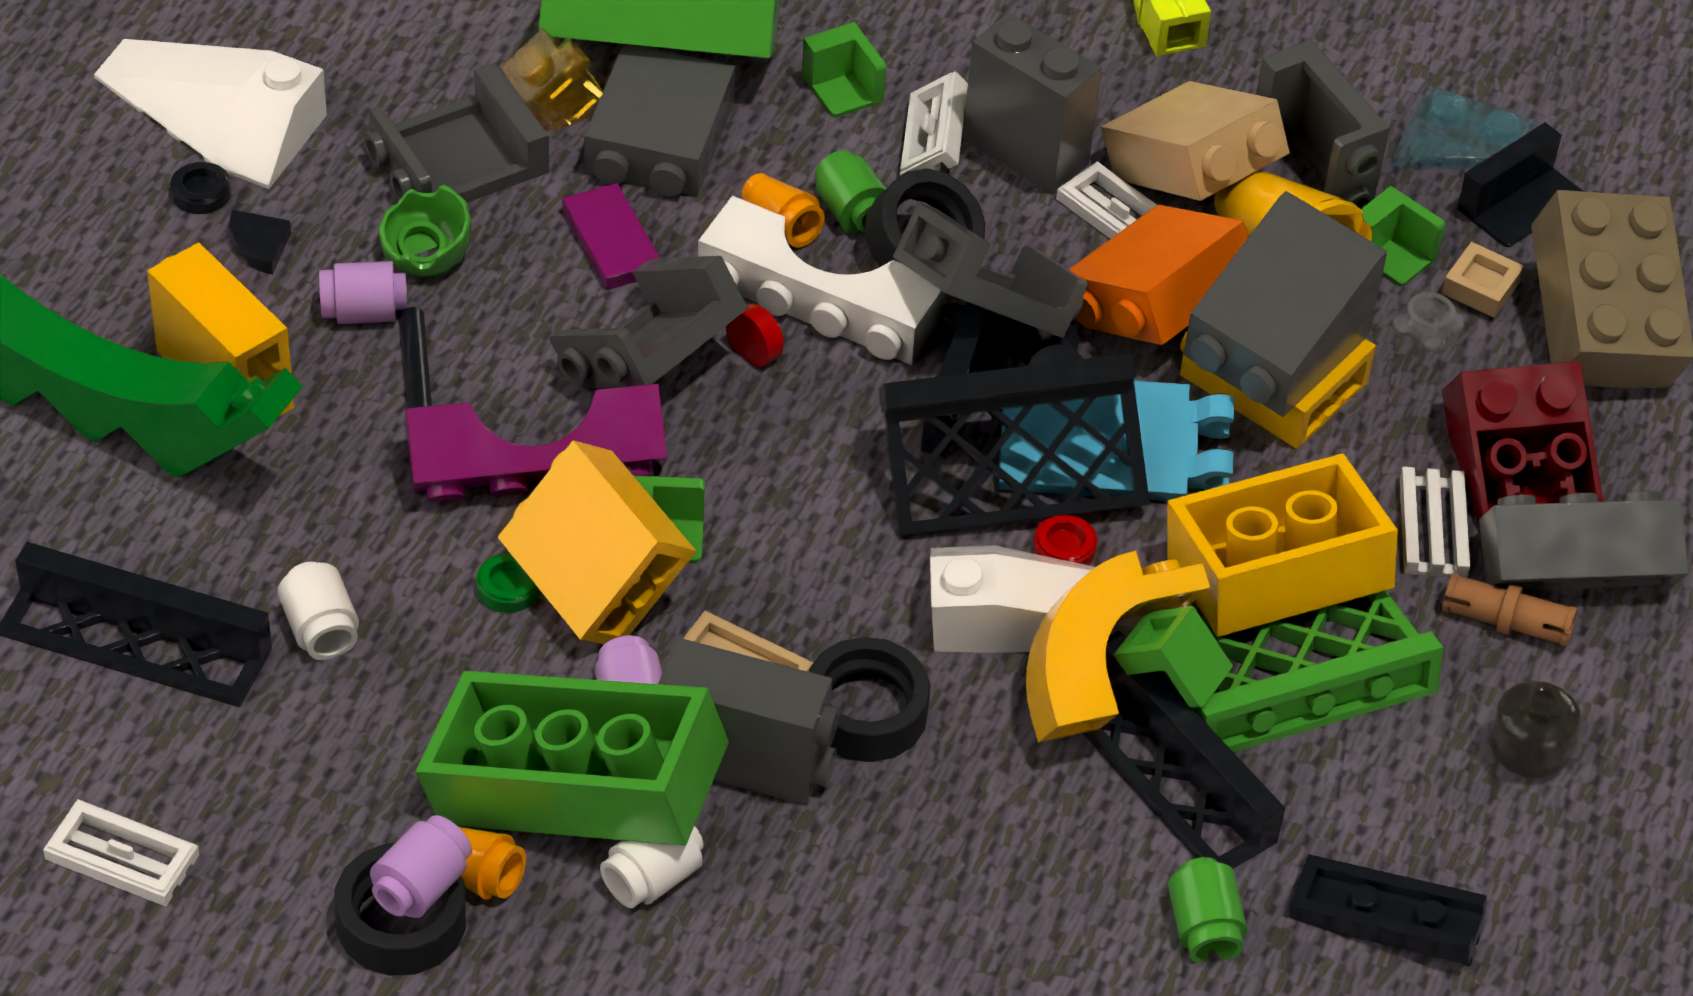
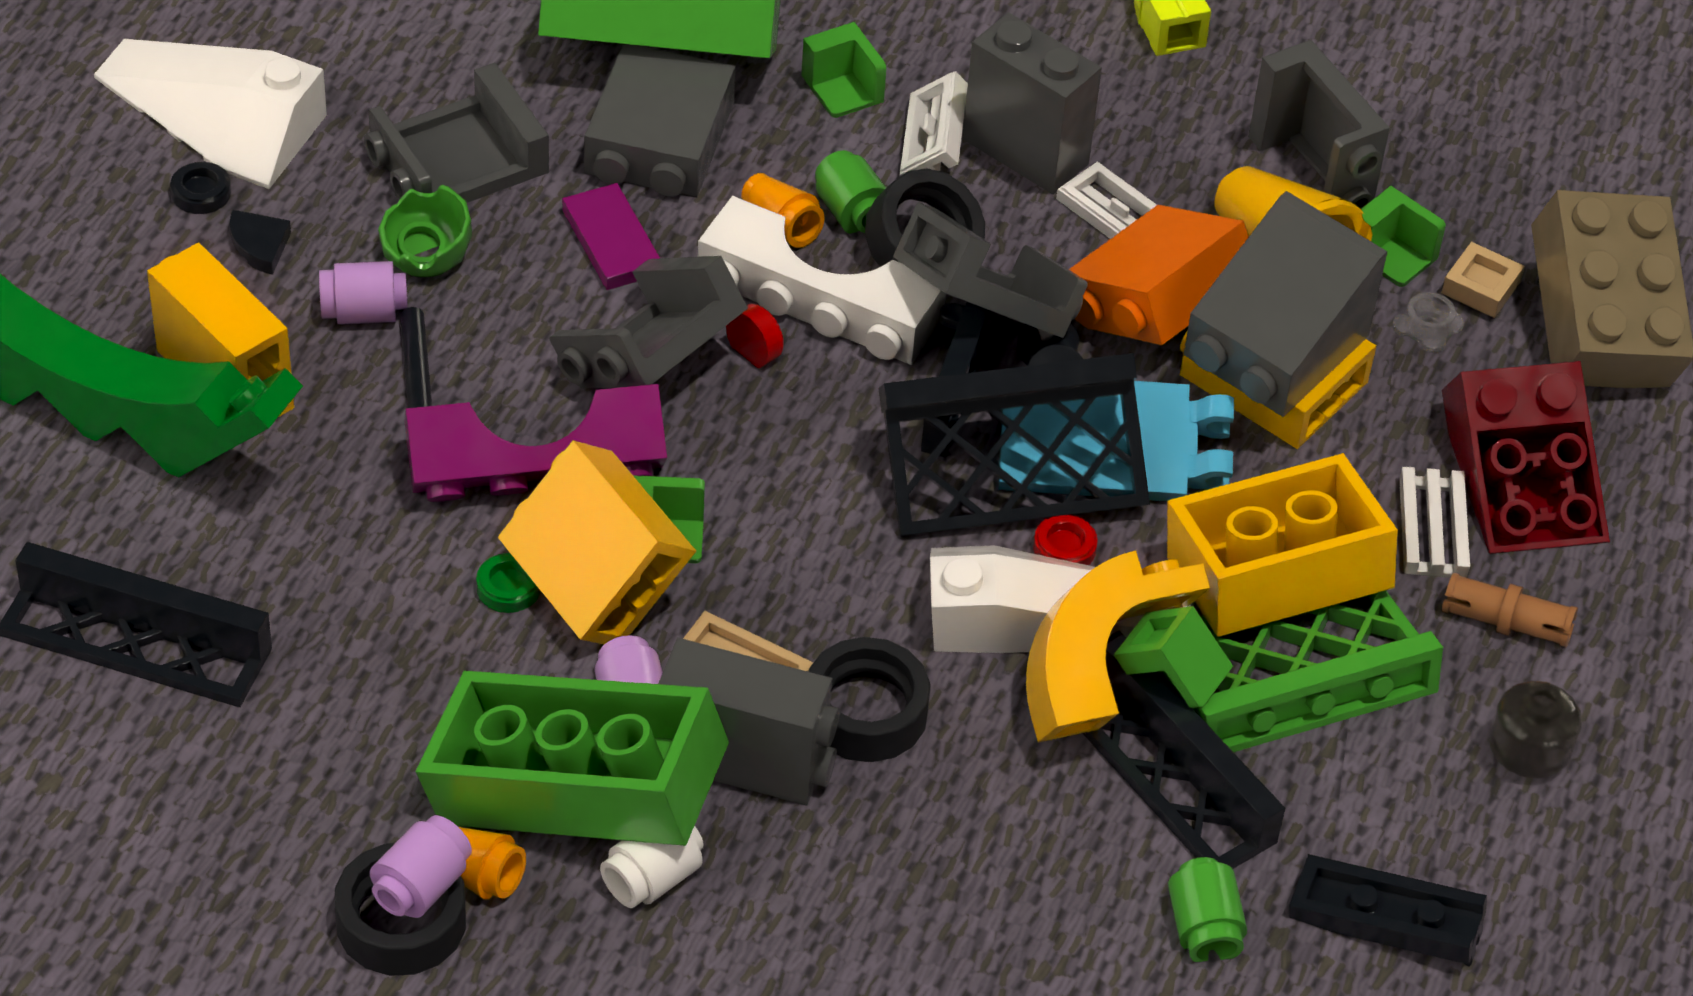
(155, 890): white tile -> none
(319, 610): white brick -> none
(553, 78): clear yellow brick -> none
(1195, 140): tan brick -> none
(1457, 131): clear light blue wing -> none
(1514, 186): black panel -> none
(1584, 542): dark grey brick -> none

